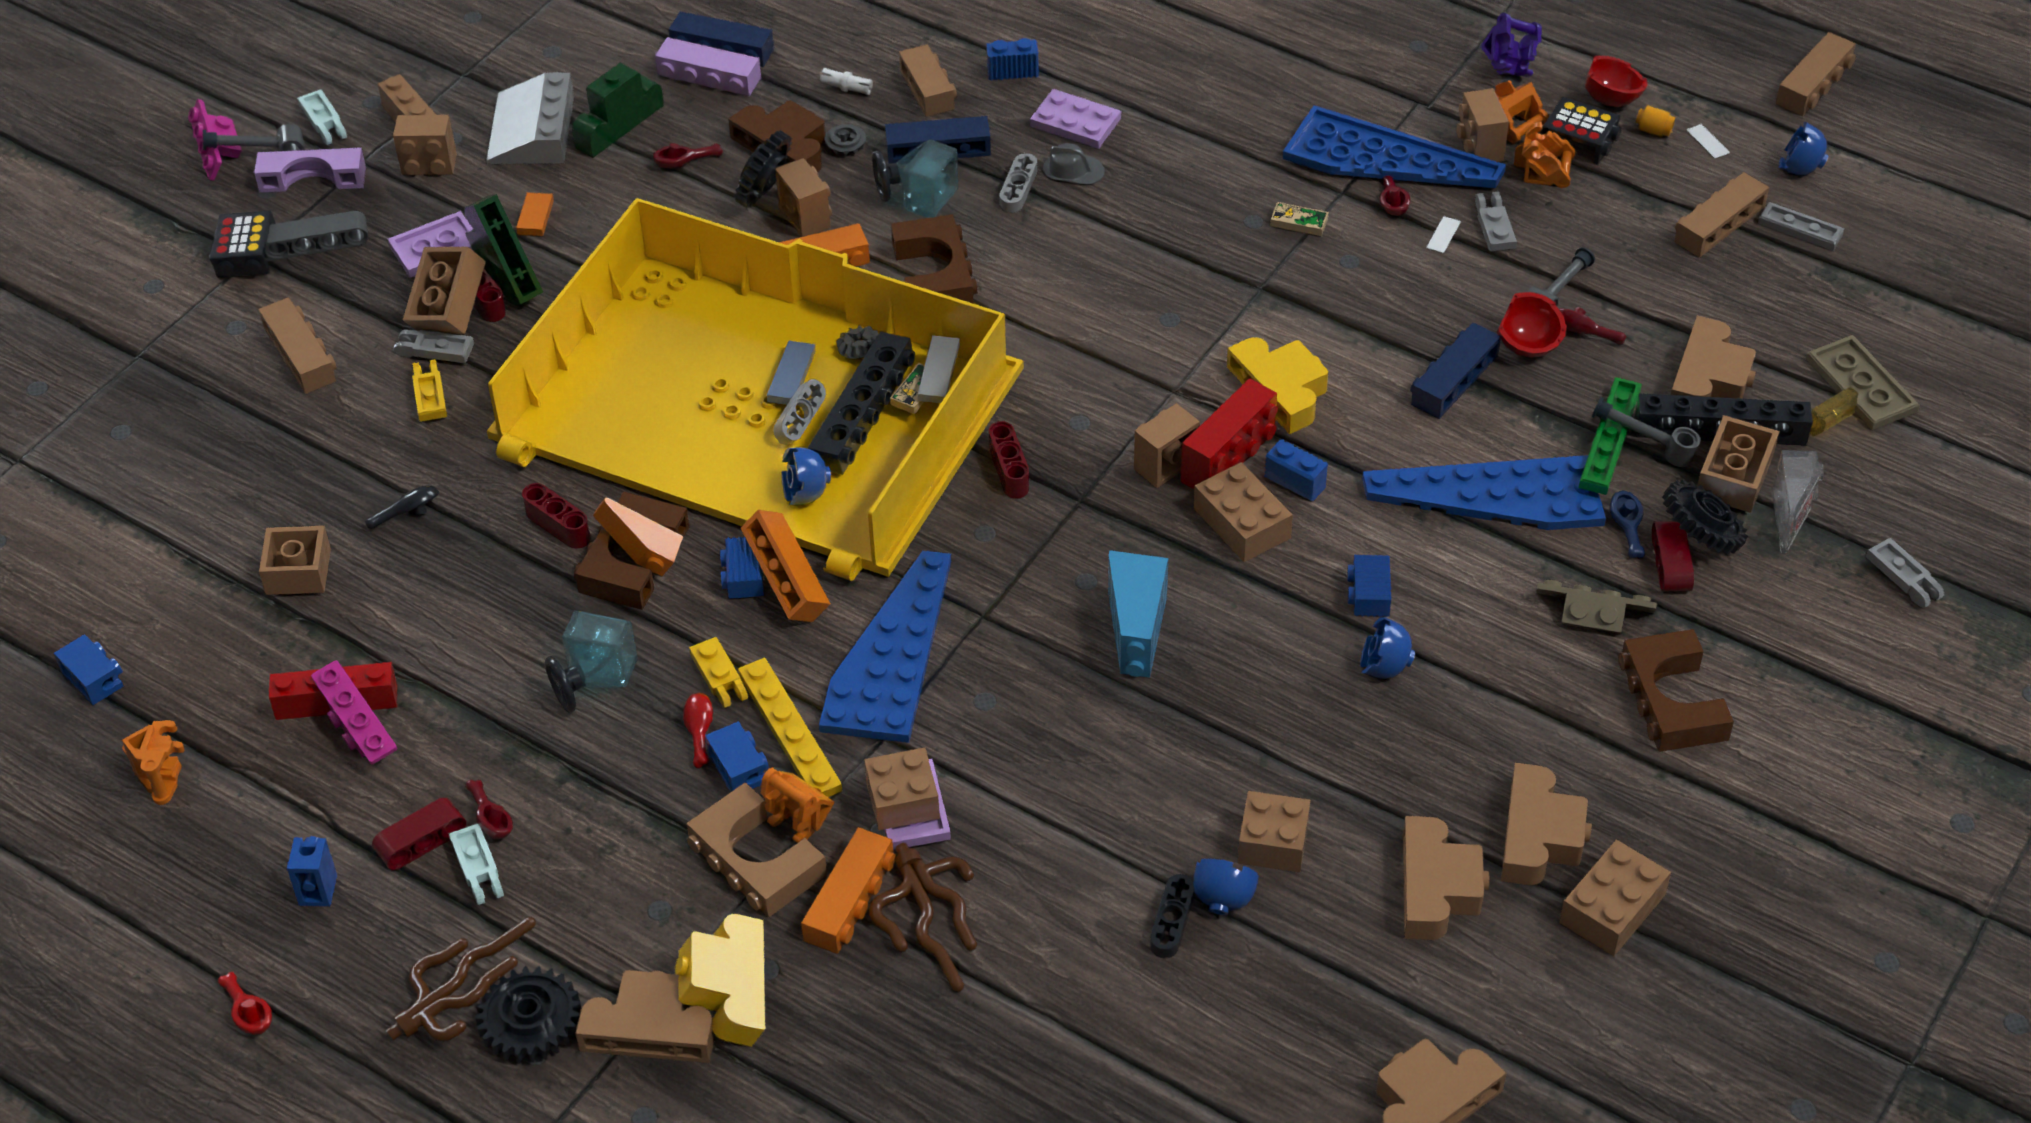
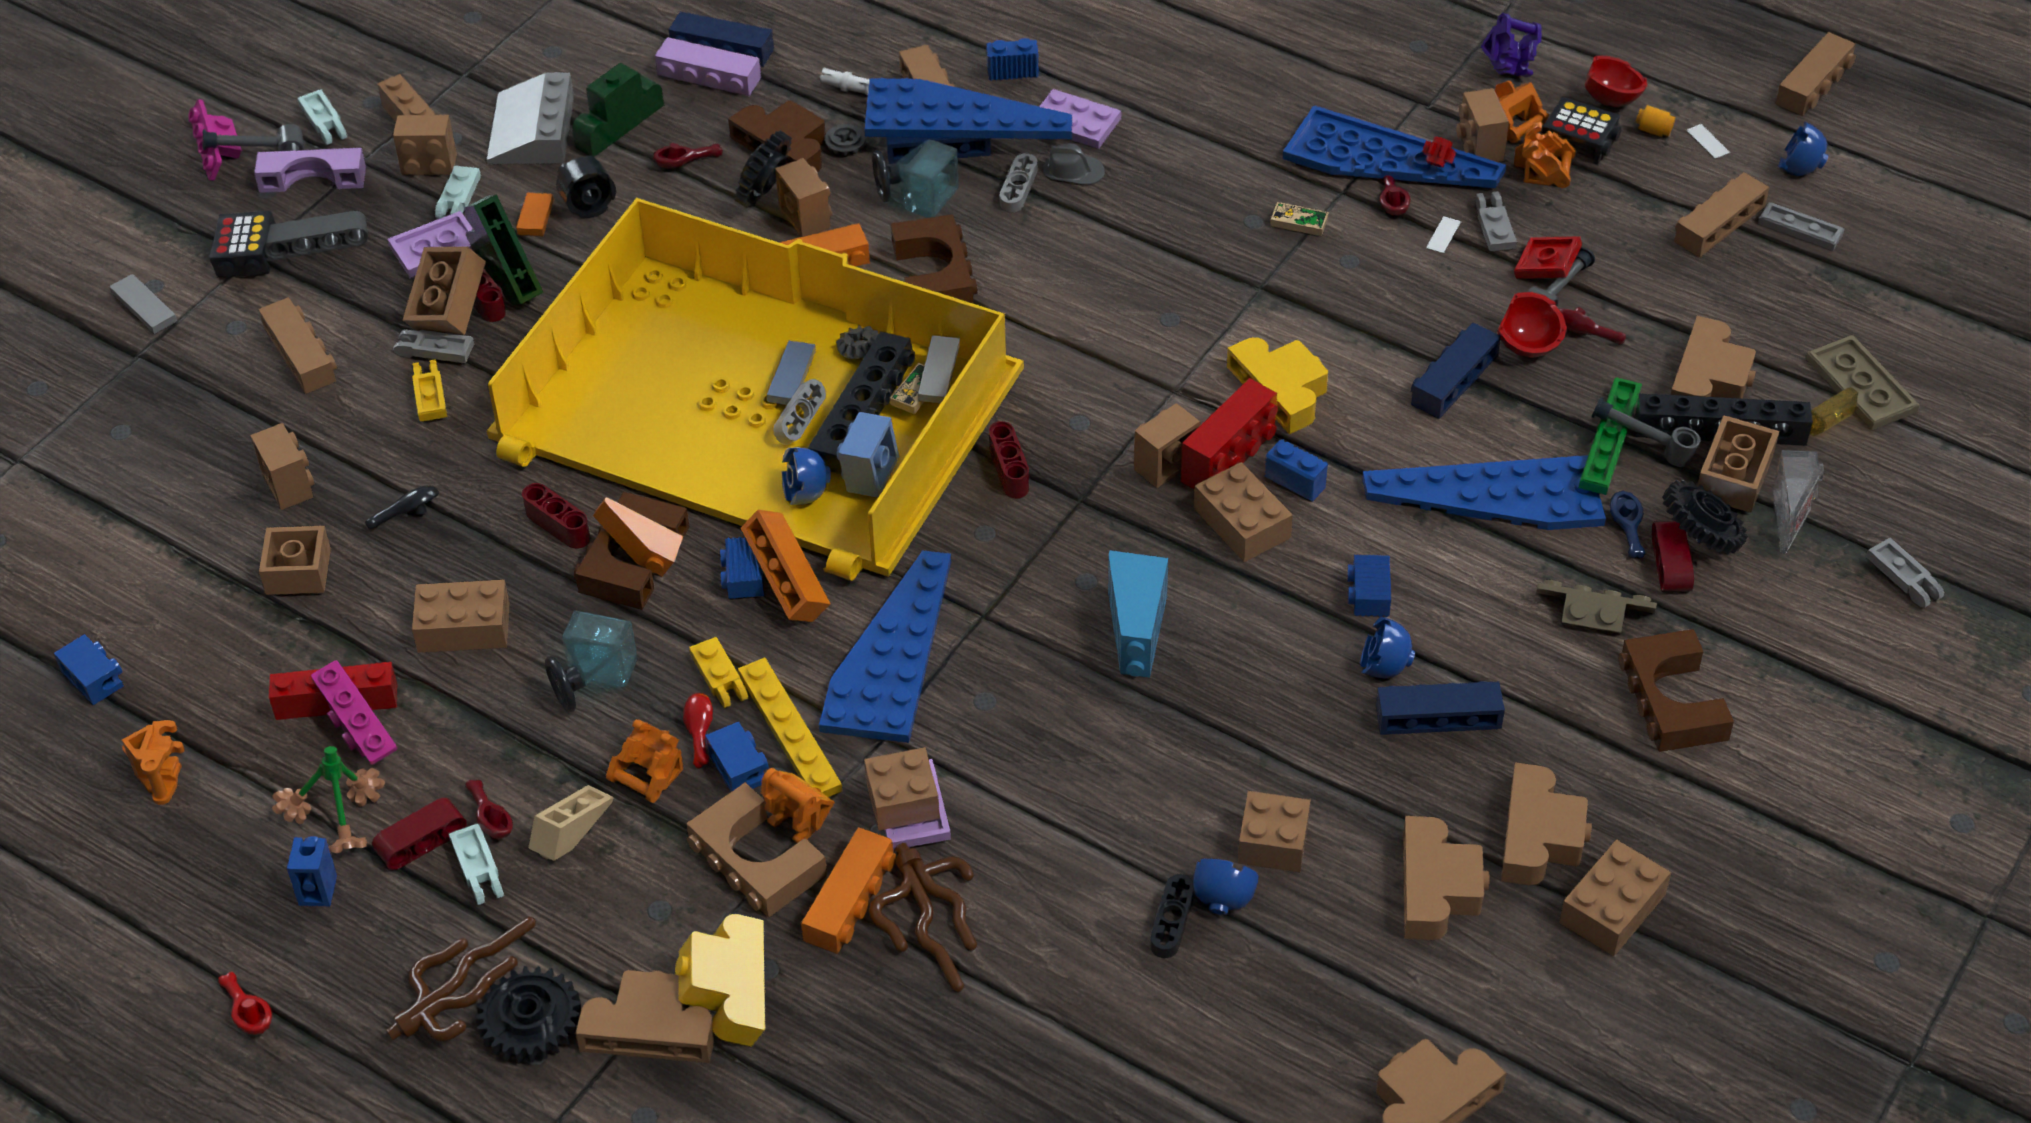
(143, 303): none -> light grey tile
(283, 465): none -> medium nougat brick
(361, 785): none -> nougat plant
(458, 190): none -> light aqua hinge
(461, 616): none -> medium nougat brick
(566, 822): none -> tan slope
(585, 186): none -> black brick
(652, 750): none -> orange piece
(868, 454): none -> medium blue brick
(944, 111): none -> blue wing
(1439, 152): none -> red gear
(1439, 708): none -> dark blue brick
(1548, 257): none -> red tile

